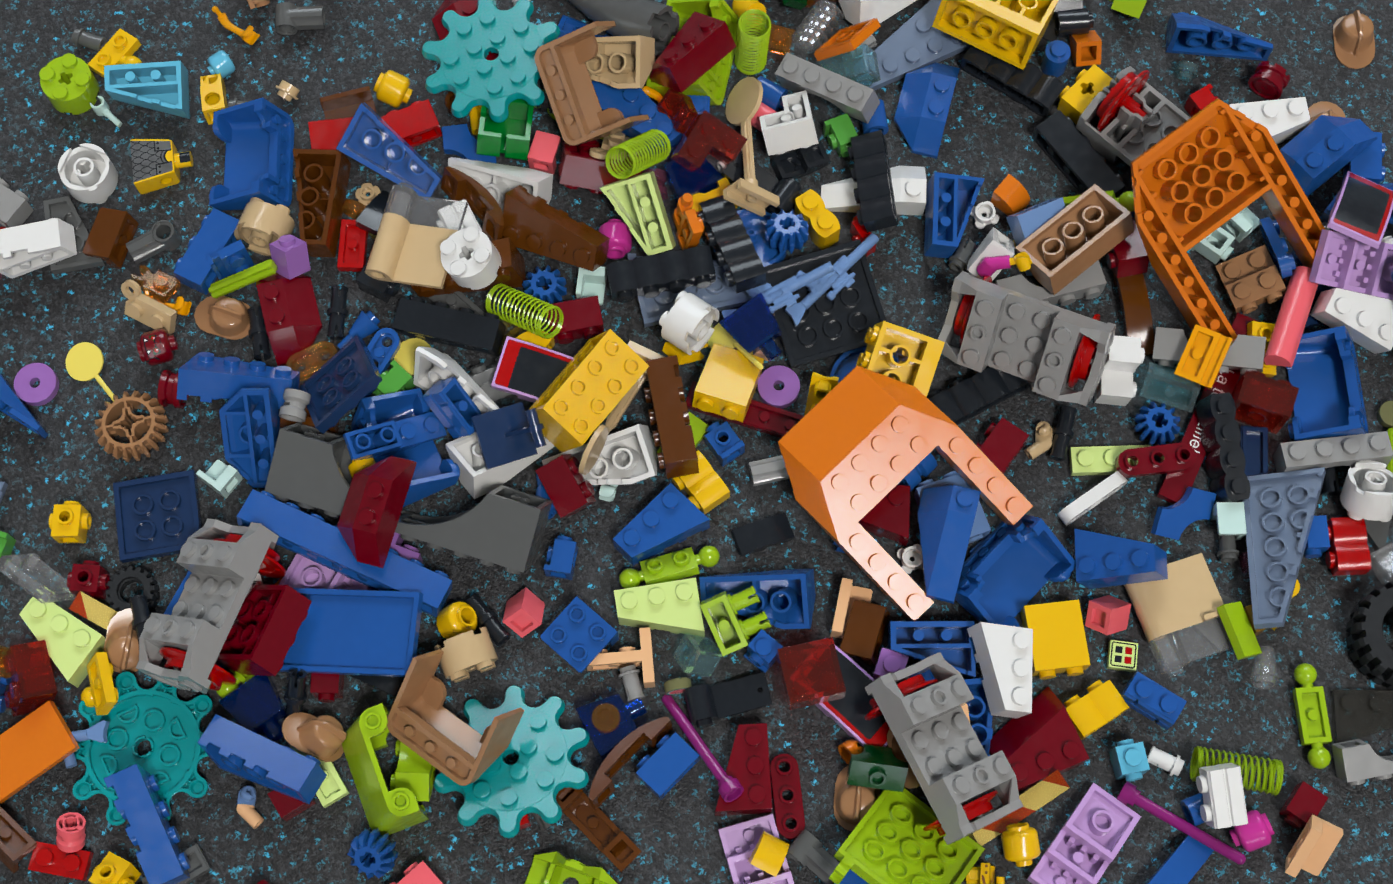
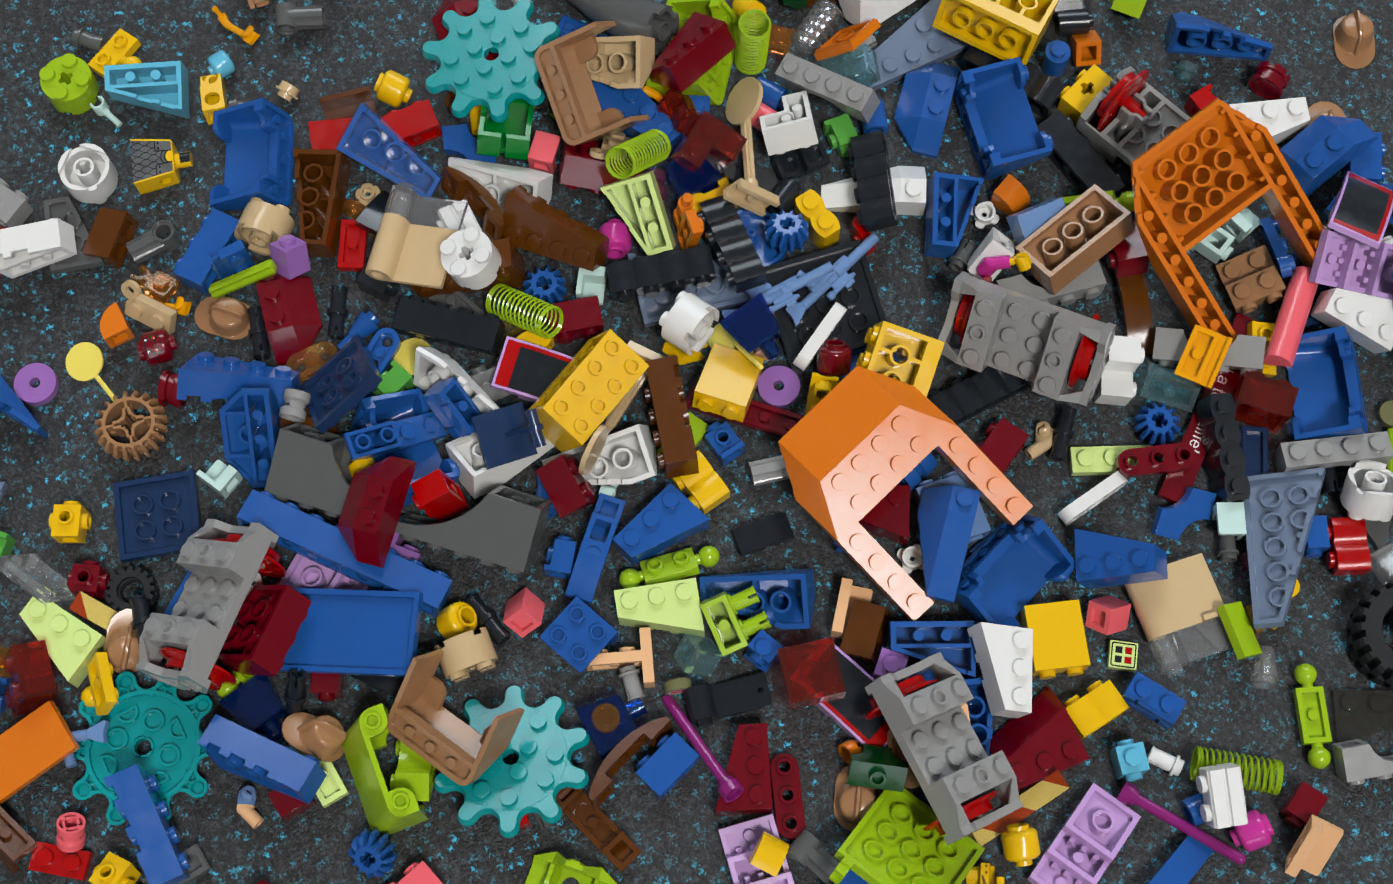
(115, 326): none -> orange brick
(438, 496): none -> red brick
(595, 548): none -> blue slope
(820, 336): none -> white beam
(834, 358): none -> dark red head
(1000, 118): none -> blue windscreen

